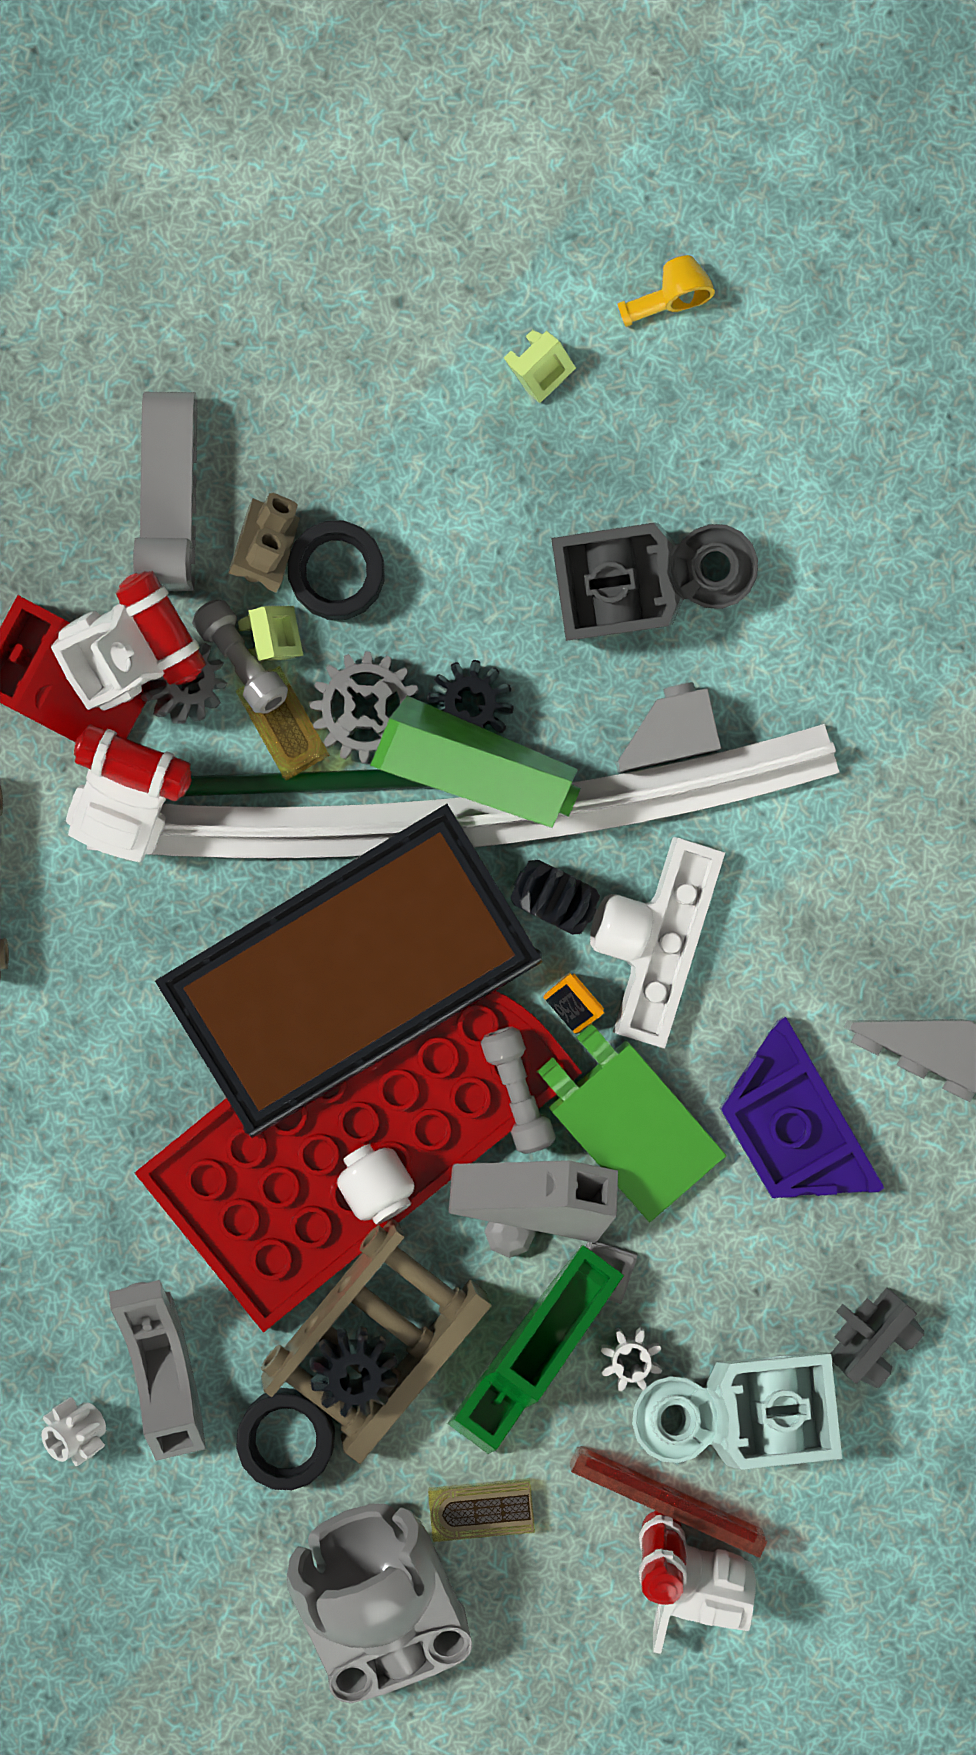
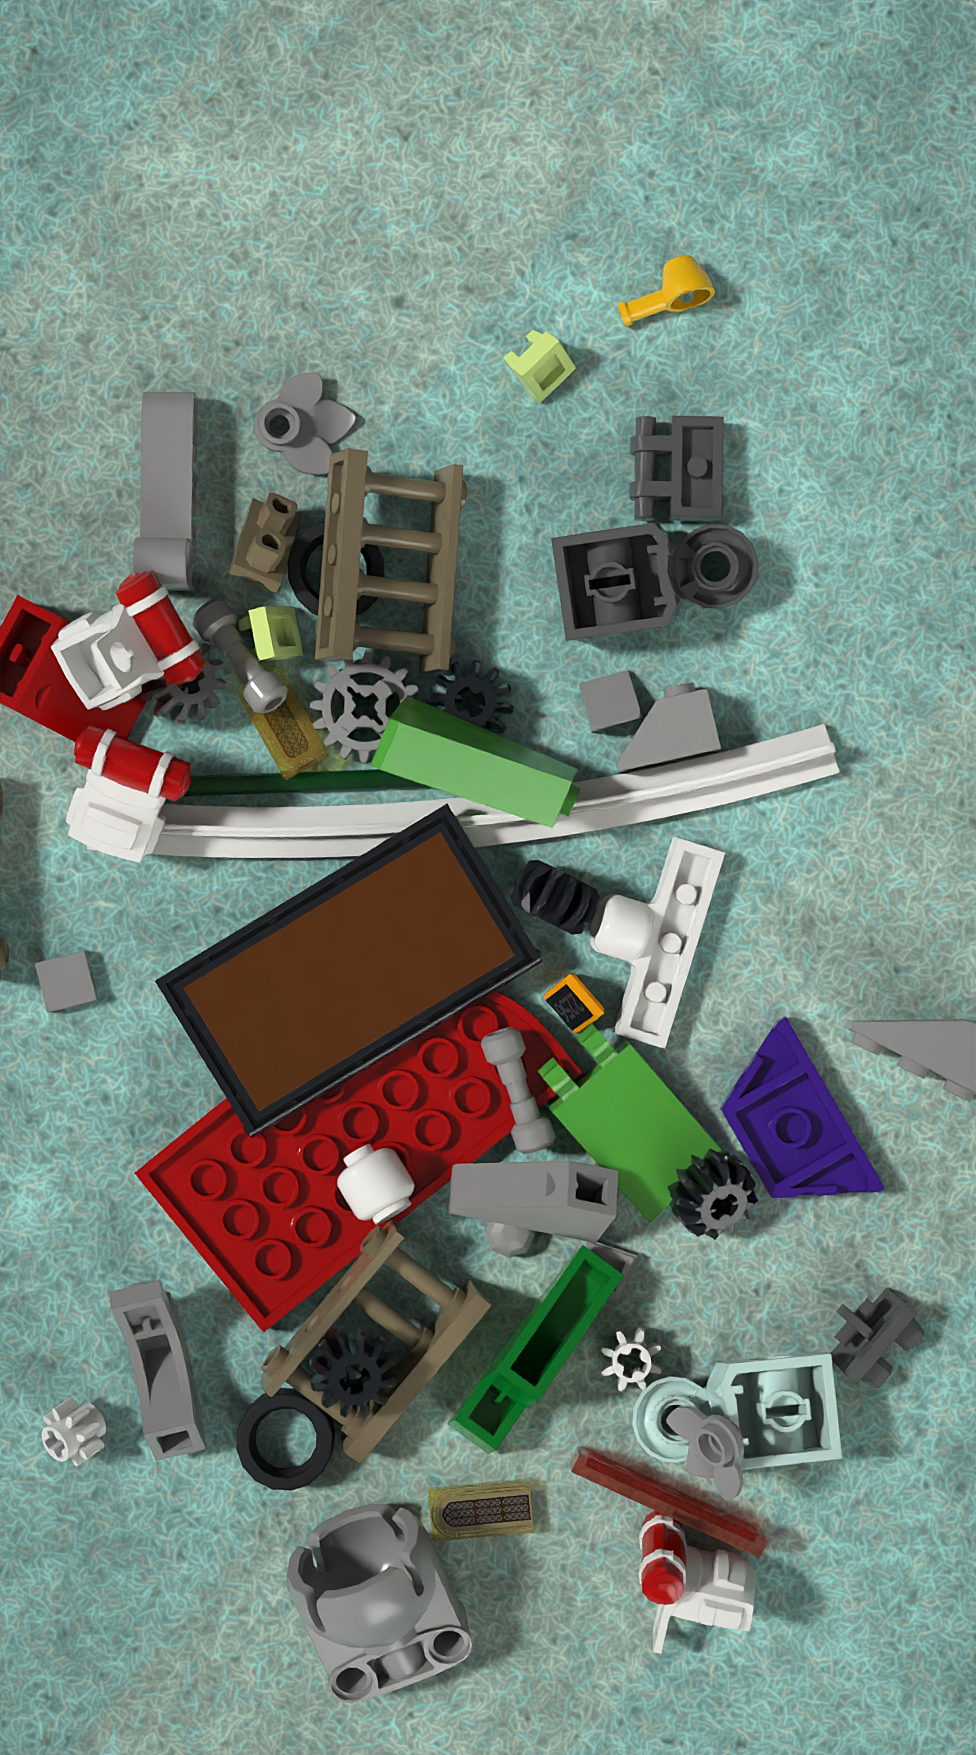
(66, 981): none -> light grey tile
(311, 420): none -> light grey plate
(344, 582): none -> dark tan fence
(610, 701): none -> light grey slope
(695, 468): none -> dark grey plate
(712, 1194): none -> black gear
(713, 1448): none -> light grey plate

